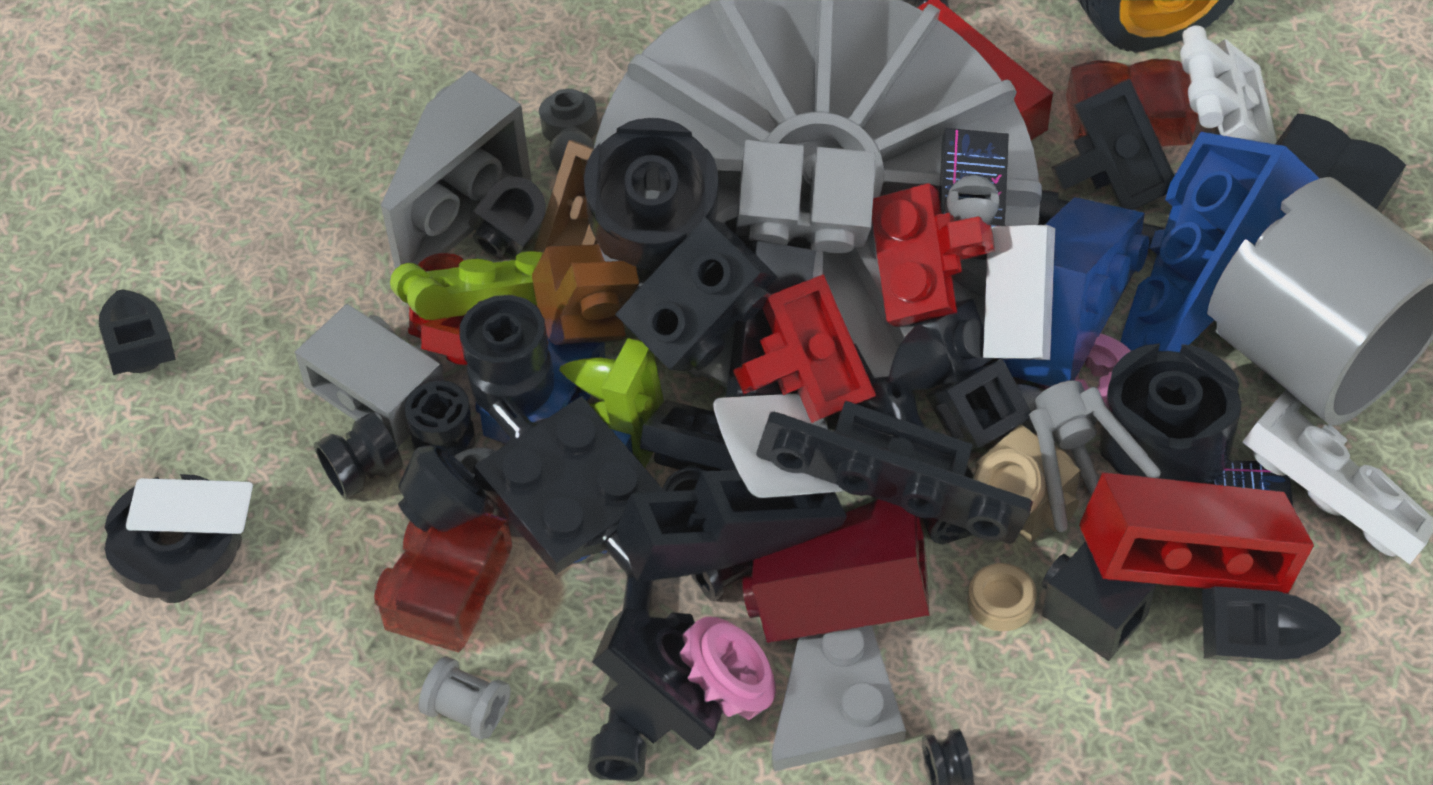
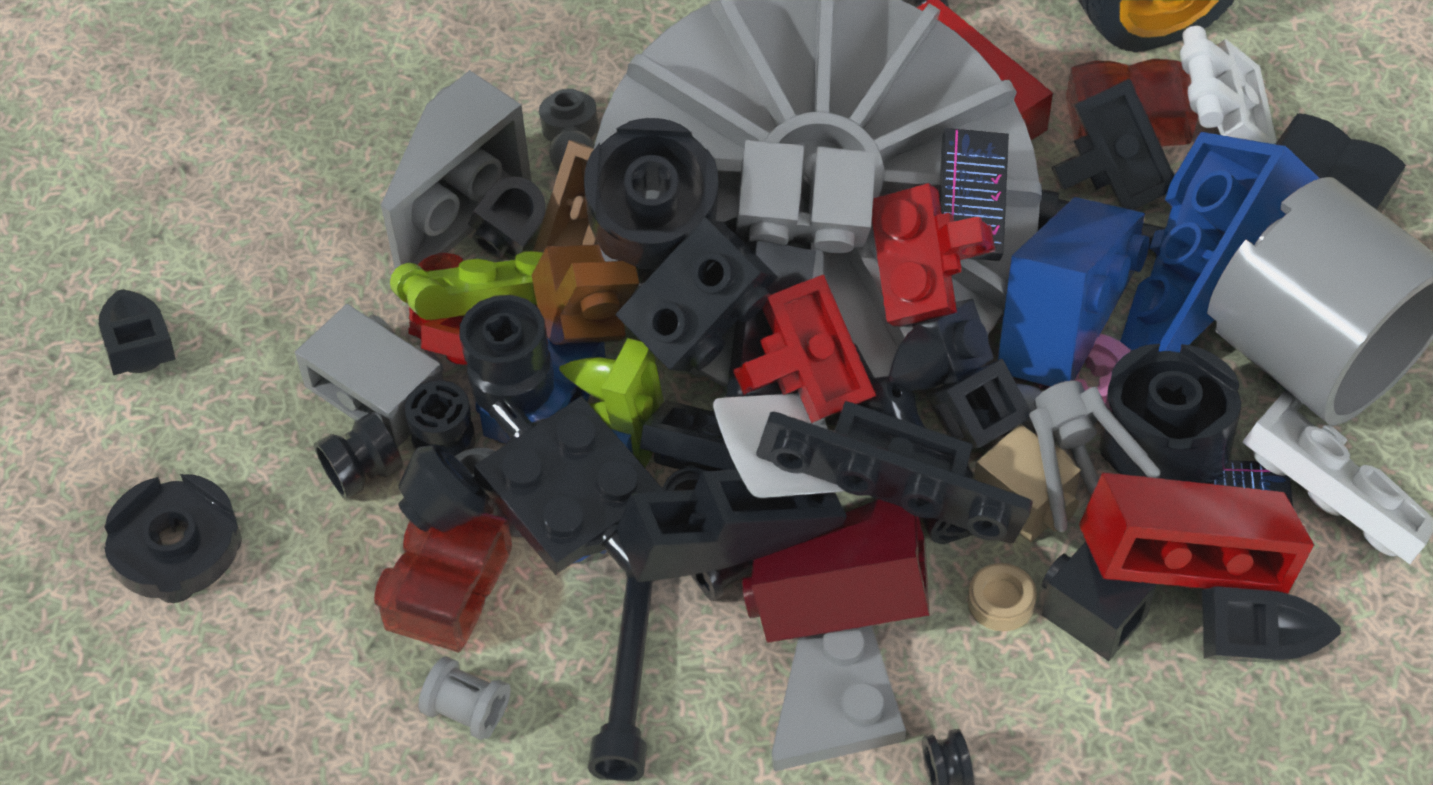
(189, 506): white sticker -> none
(651, 680): black plate -> none
(728, 667): bright pink gear -> none
(973, 207): light grey hinge -> none
(1015, 473): tan tile -> none
(1019, 293): white slope -> none

